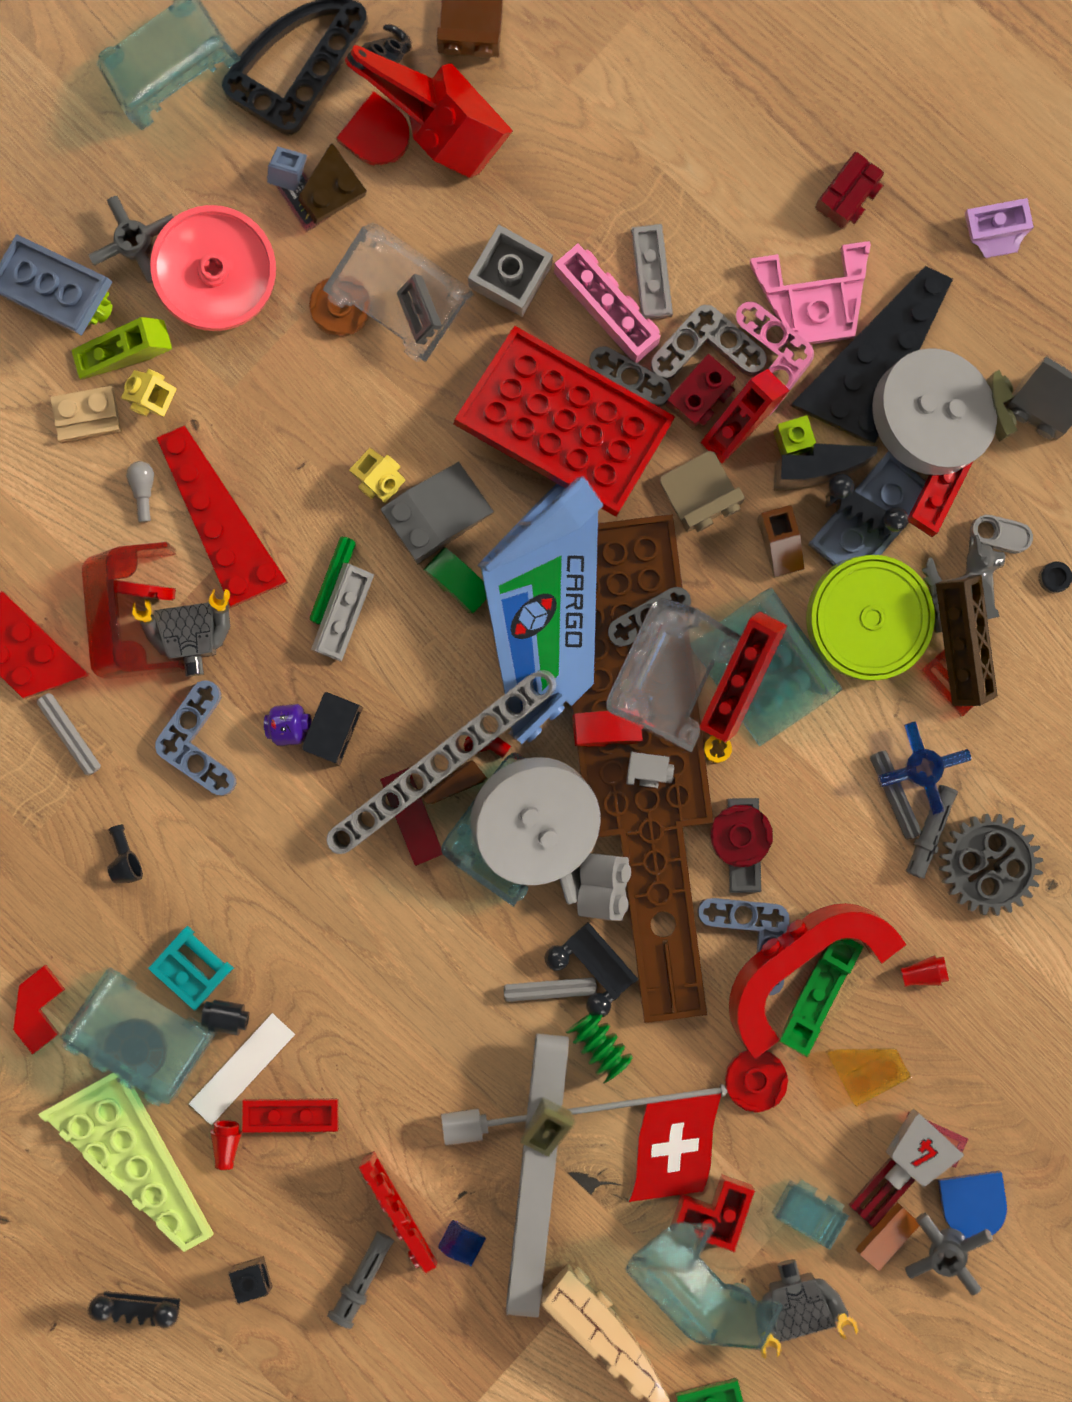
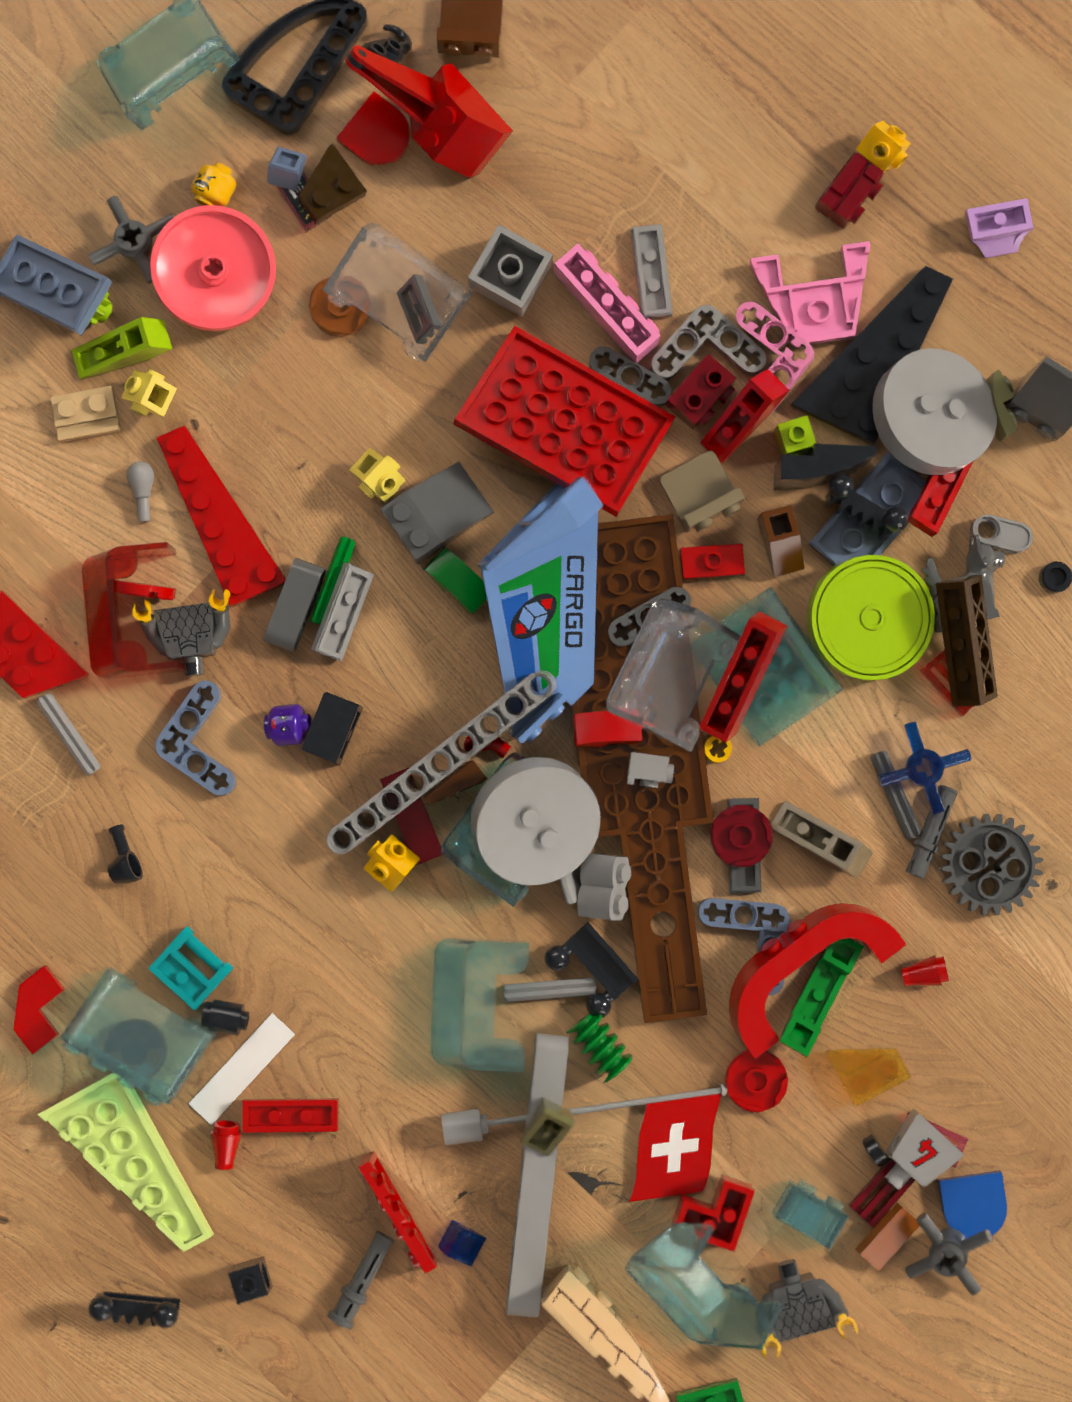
(213, 185): none -> yellow head
(294, 605): none -> dark grey beam
(390, 862): none -> yellow brick
(466, 1003): none -> clear light blue windscreen
(712, 561): none -> red plate
(822, 840): none -> dark tan slope
(875, 1150): none -> black tile
(884, 146): none -> yellow brick

